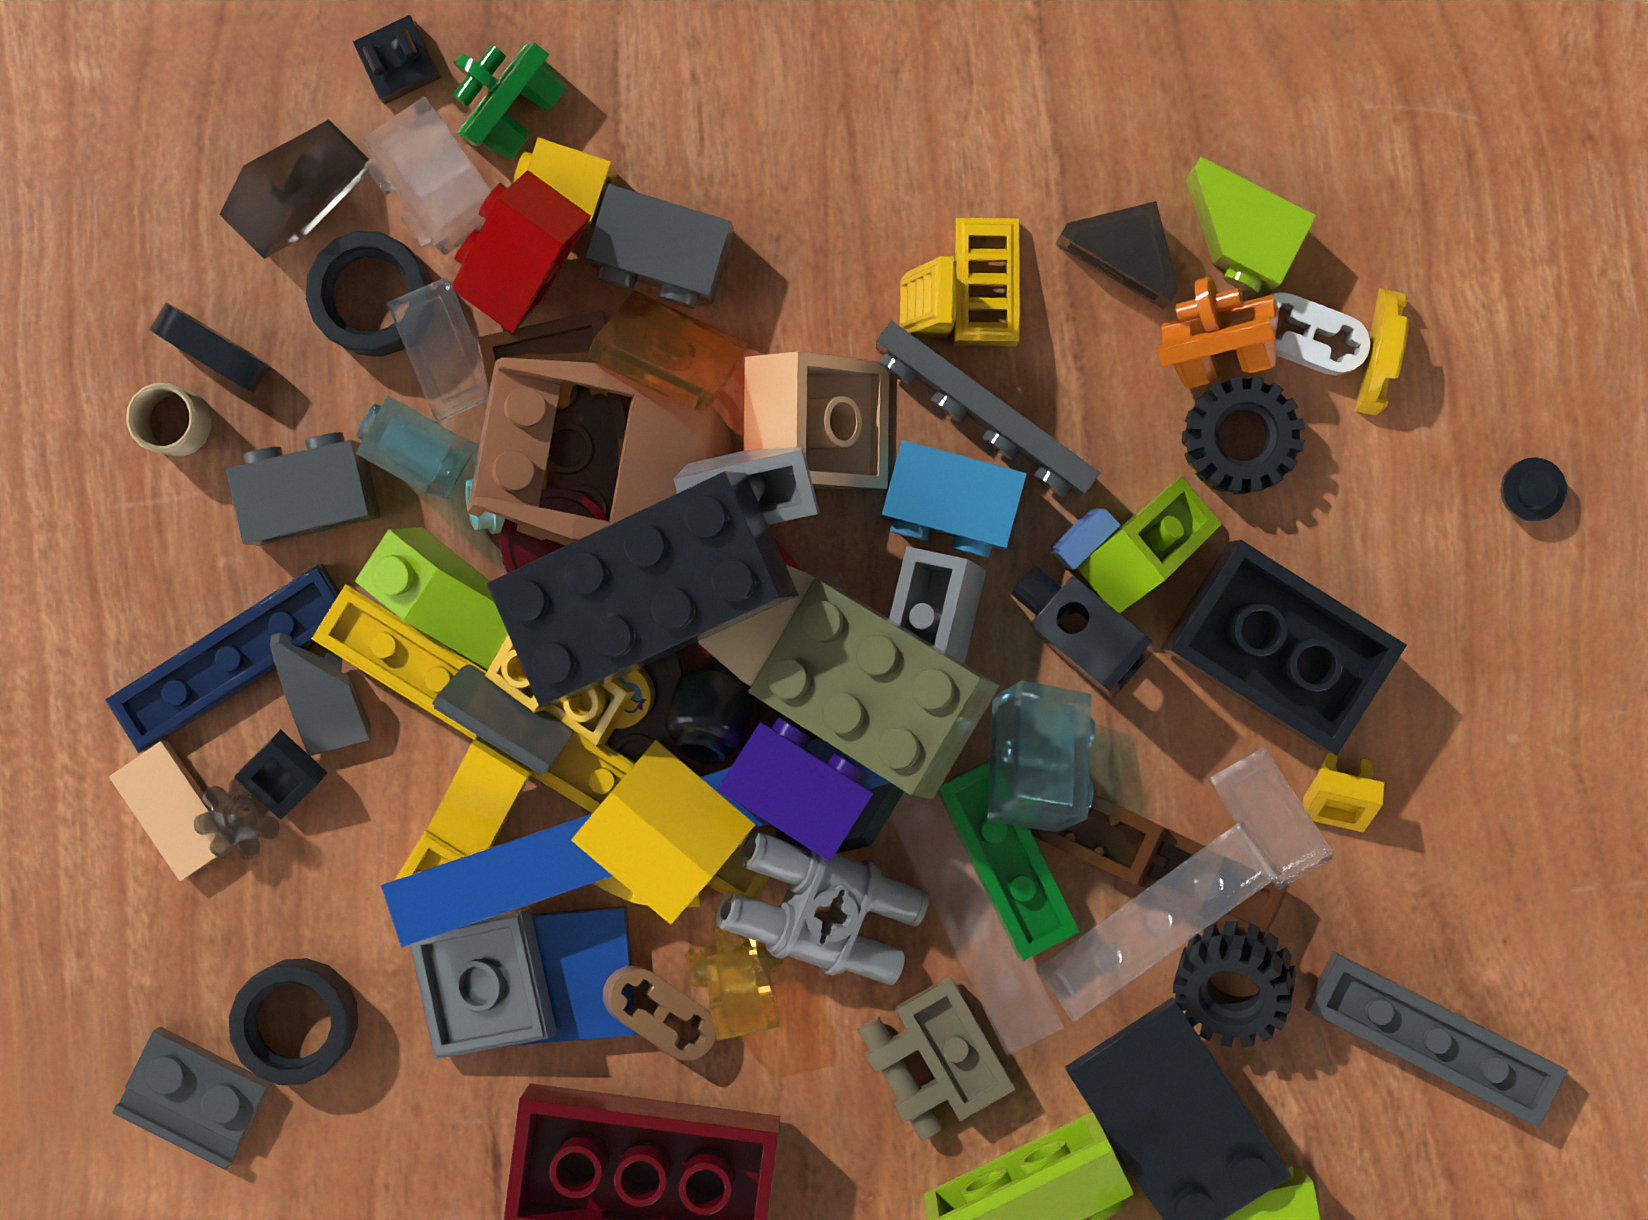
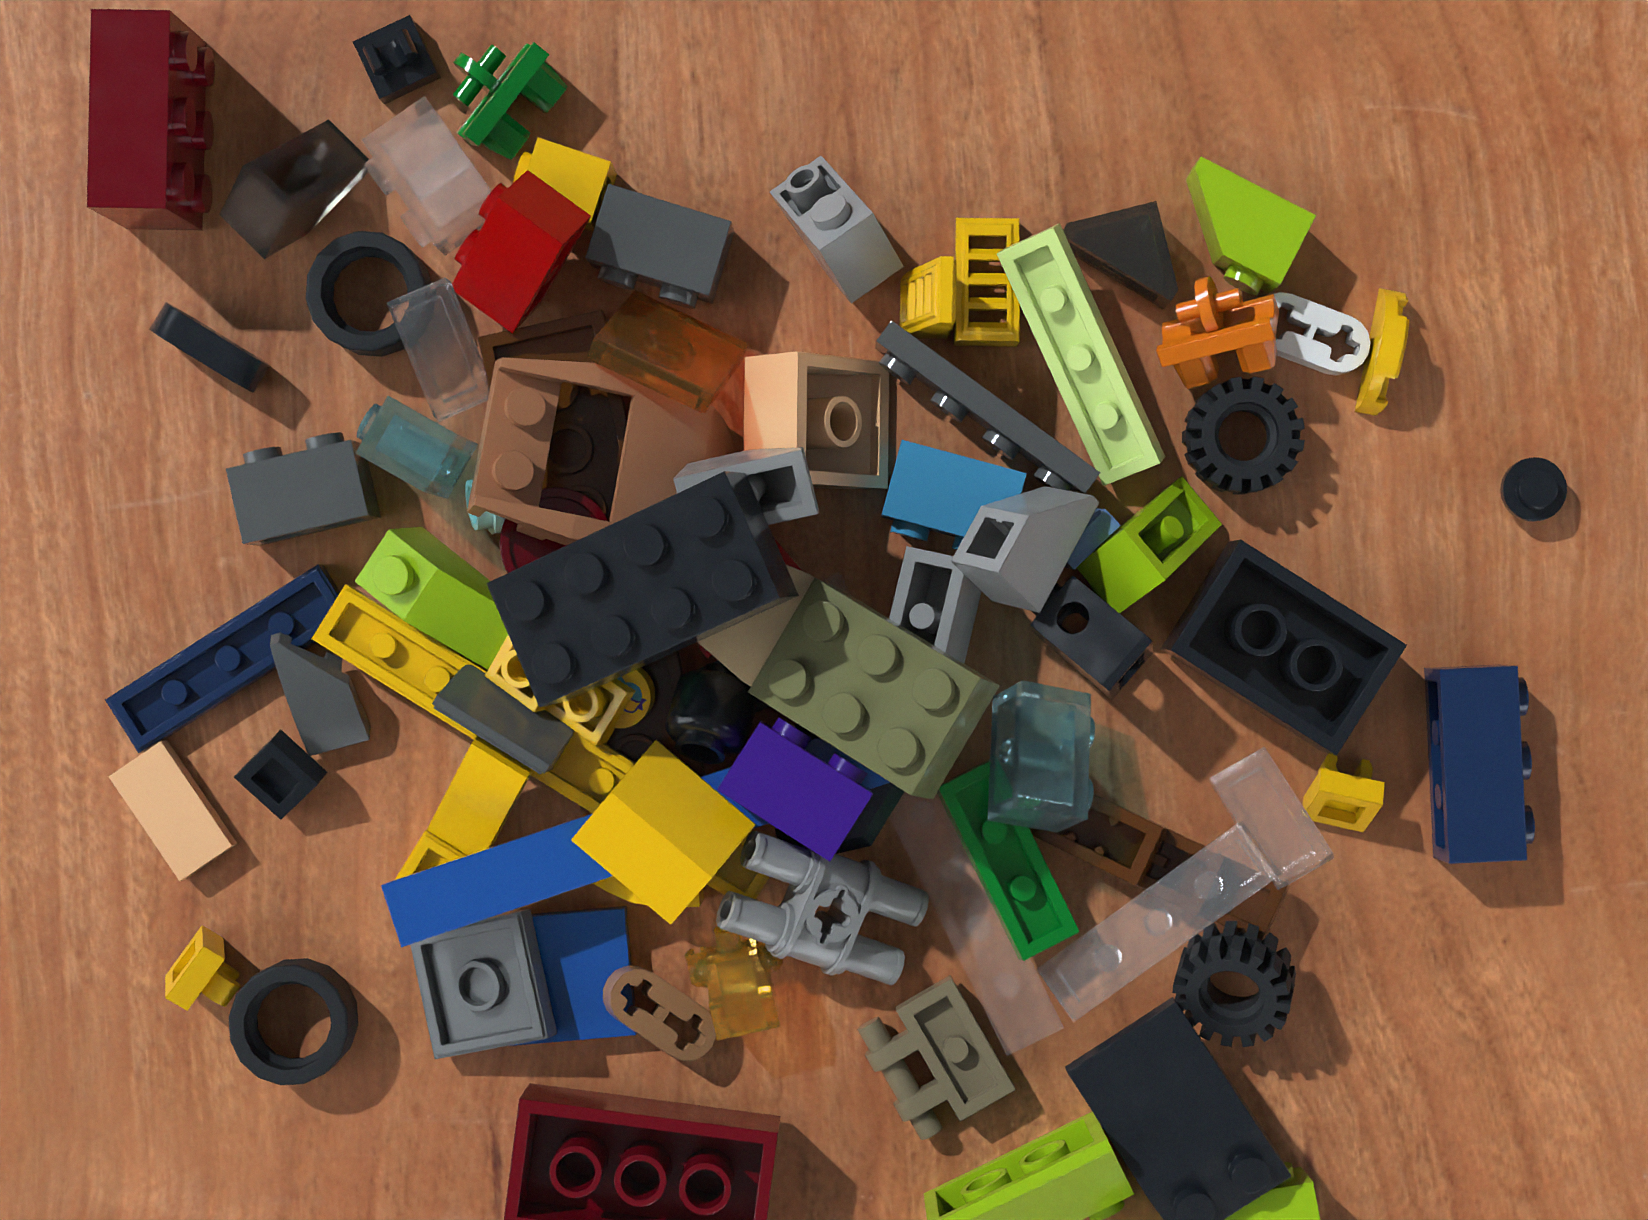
(139, 419): tan piece -> none
(148, 120): none -> dark red brick
(192, 1097): dark grey plate -> none
(201, 970): none -> yellow tile
(231, 828): clear smoke plant -> none
(837, 228): none -> light grey slope
(1023, 544): none -> light grey slope
(1081, 355): none -> yellowish green plate
(1436, 1039): dark grey plate -> none
(1478, 763): none -> dark blue brick

